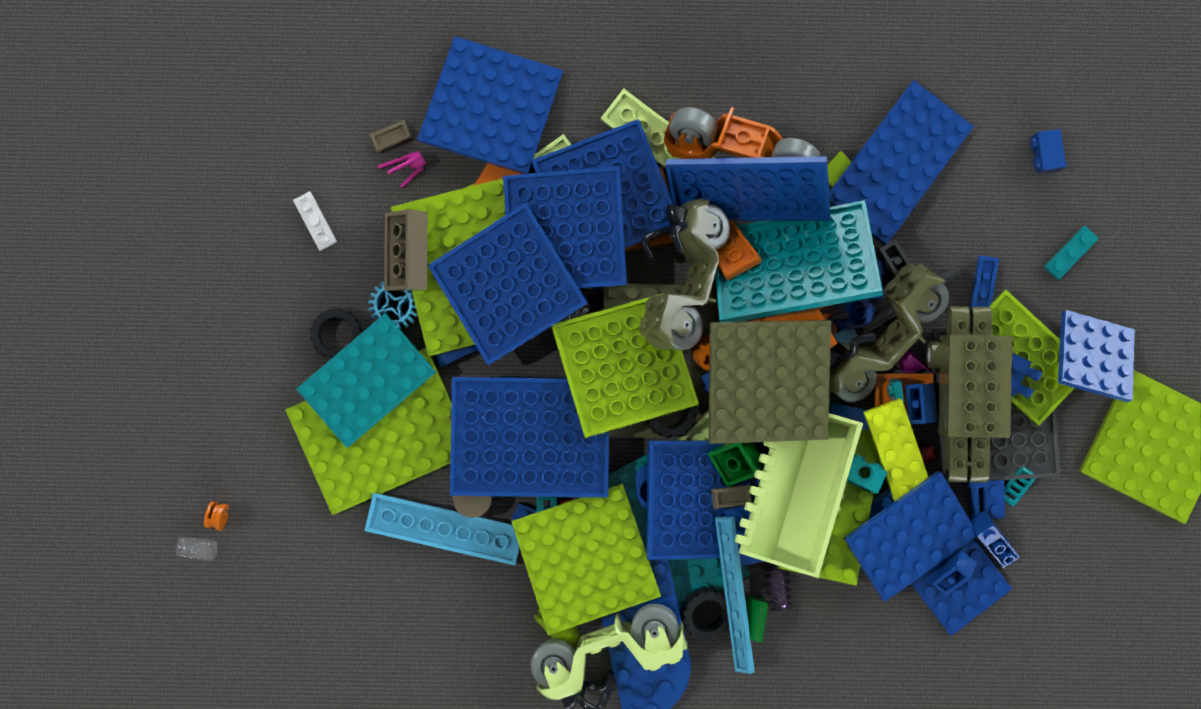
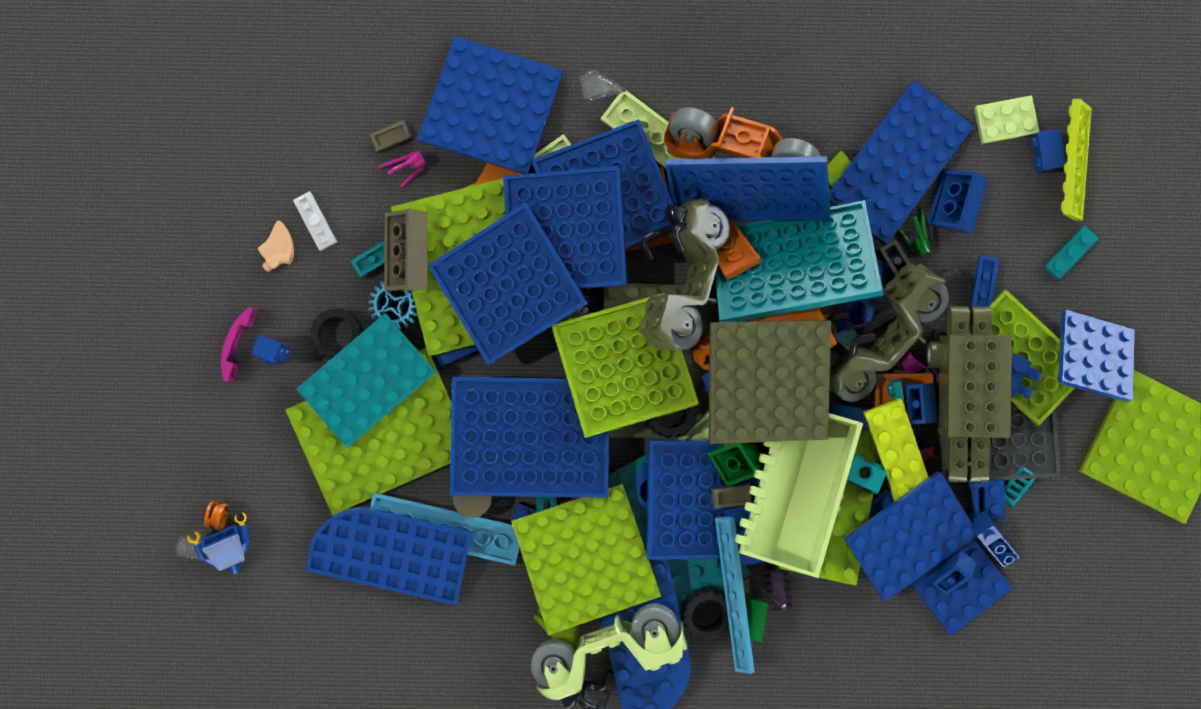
(224, 548): none -> blue torso
(227, 366): none -> dark pink slope
(270, 350): none -> blue brick
(277, 248): none -> light nougat arm
(370, 260): none -> teal plate
(392, 553): none -> blue plate
(599, 86): none -> clear slope
(922, 244): none -> green plant
(957, 201): none -> blue slope
(1006, 119): none -> yellowish green plate
(1076, 164): none -> neon yellow plate

